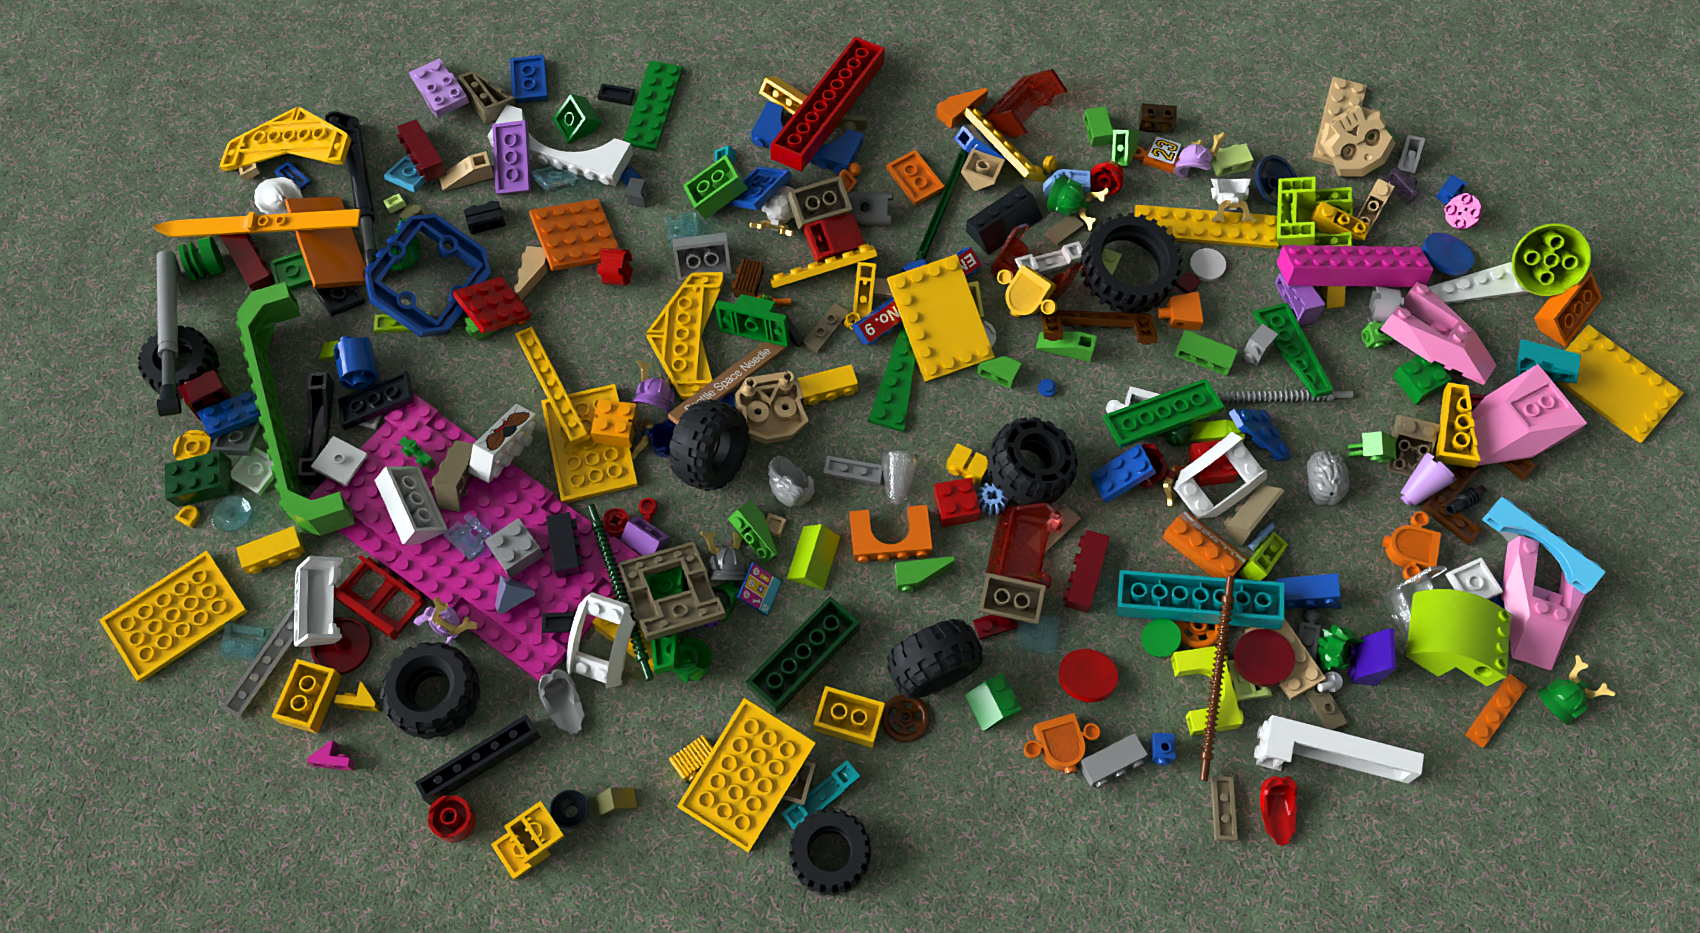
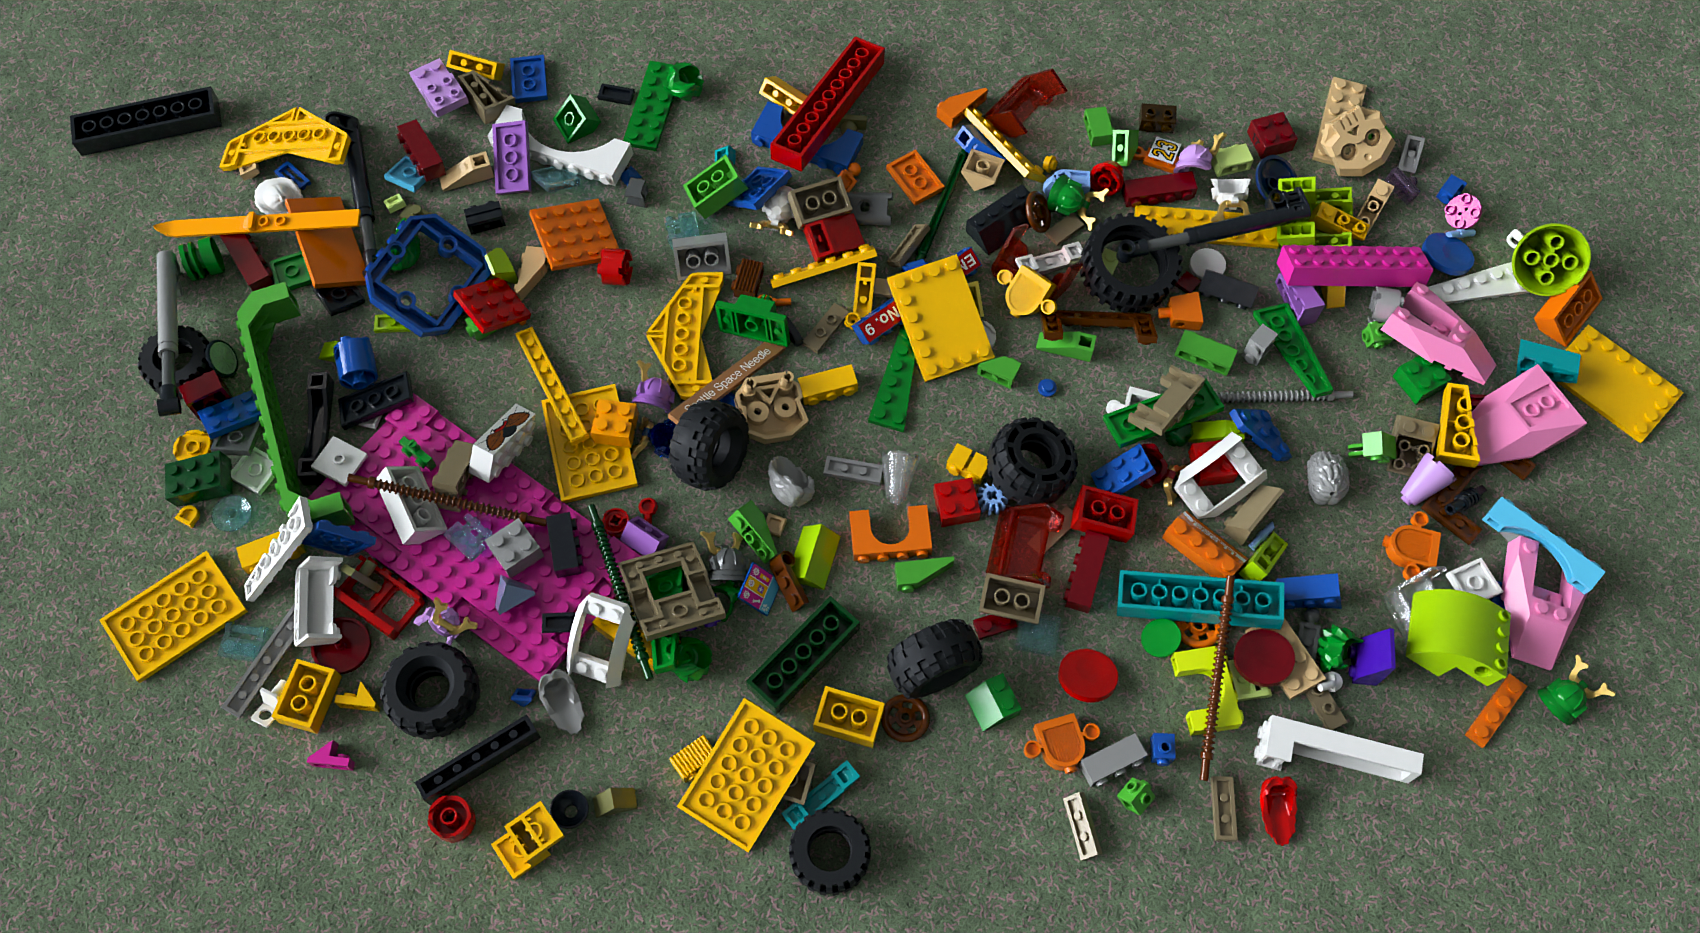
(145, 121): none -> black brick
(222, 358): none -> wheel
(269, 703): none -> white bracket
(280, 549): none -> white wing
(338, 538): none -> blue plate
(363, 574): none -> olive tile
(373, 483): none -> reddish brown hose
(468, 62): none -> yellow brick
(500, 265): none -> lime slope
(523, 696): none -> blue slope
(685, 81): none -> green hair
(788, 581): none -> reddish brown plate
(908, 245): none -> dark tan plate
(1038, 212): none -> reddish brown plate
(1082, 826): none -> plate
(1105, 513): none -> red slope
(1136, 796): none -> bright green brick
(1159, 189): none -> dark red brick
(1172, 404): none -> dark tan bracket
(1228, 289): none -> black brick
(1272, 135): none -> dark red brick
(1287, 209): none -> black piece
(1460, 233): none -> light blue piece
(1517, 235): none -> white tile

